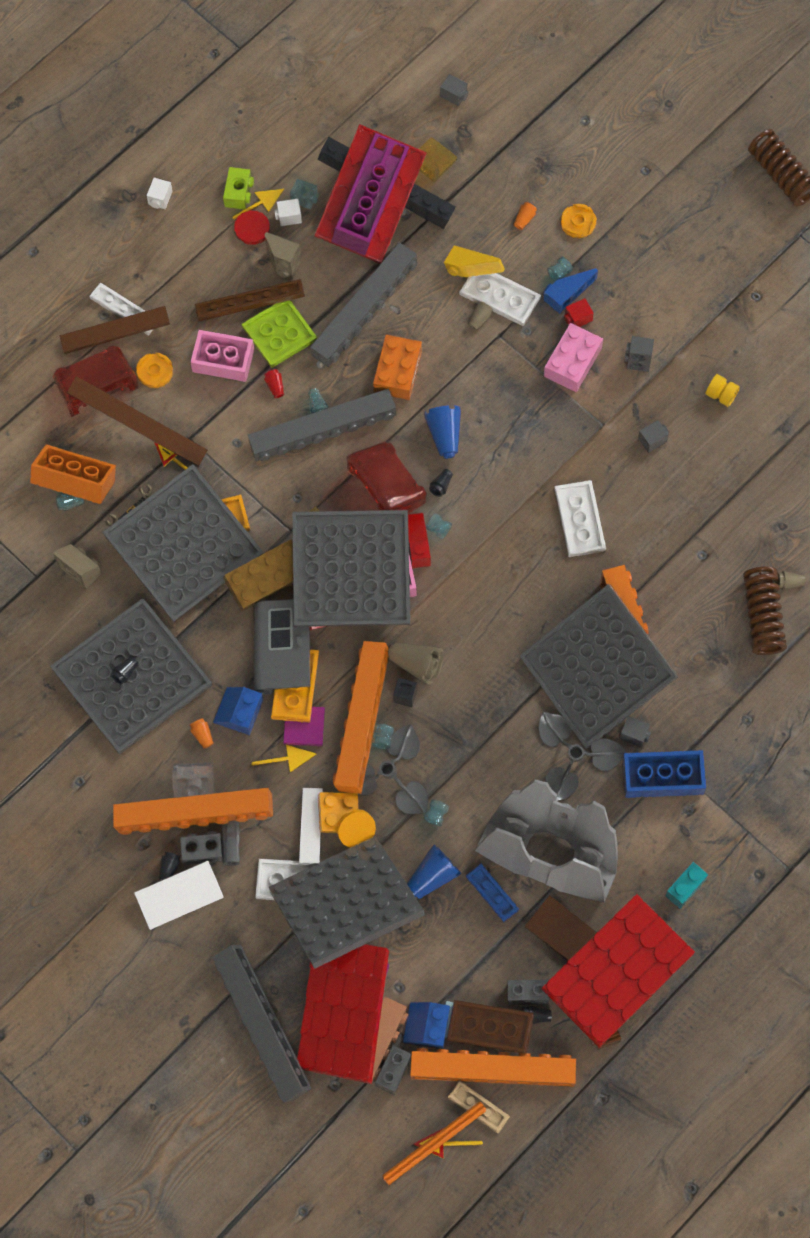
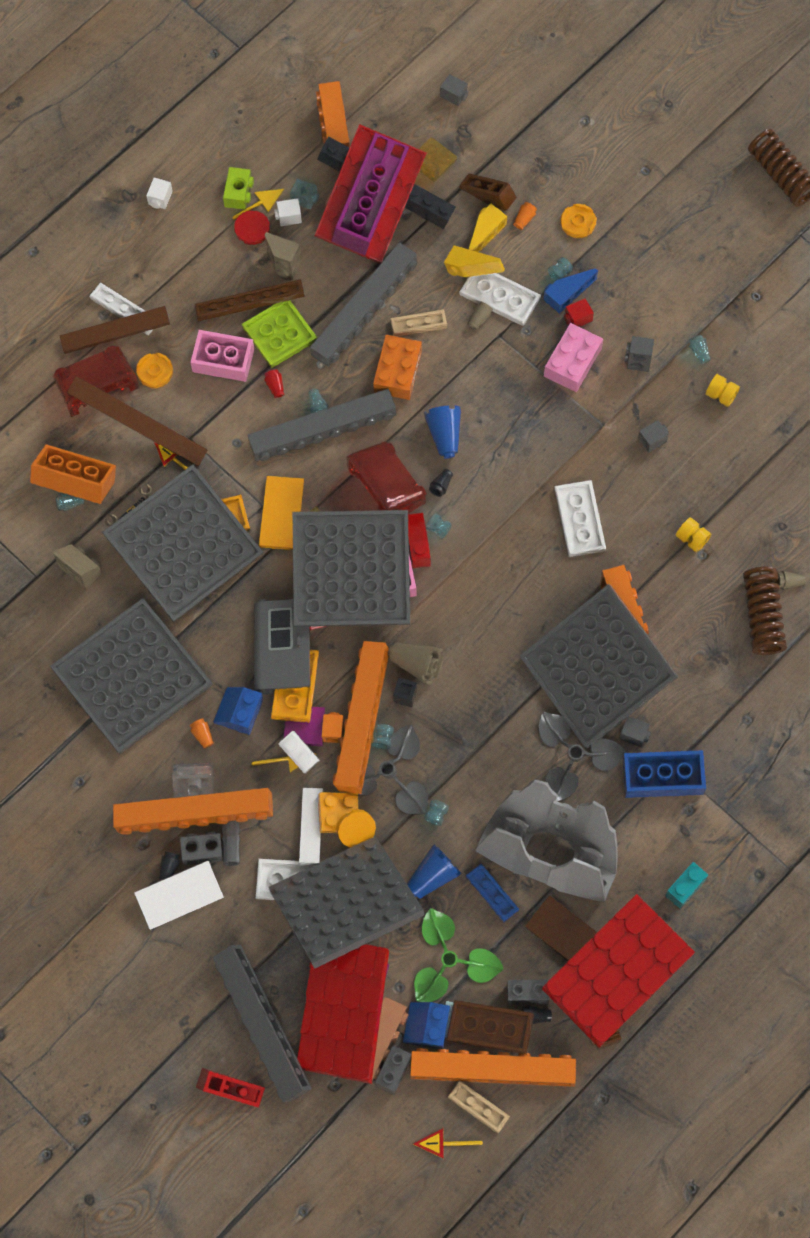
(123, 671): black cone -> none
(230, 1087): none -> red slope
(262, 576): pearl gold brick -> none
(281, 498): none -> light orange tile
(299, 752): none -> white brick
(332, 113): none -> orange brick
(332, 727): none -> orange brick
(418, 323): none -> tan tile
(430, 984): none -> bright green plant
(434, 1143): orange axle -> none
(488, 225): none -> yellow slope
(489, 190): none -> reddish brown slope
(694, 535): none -> yellow wheel
(699, 347): none -> clear light blue cone

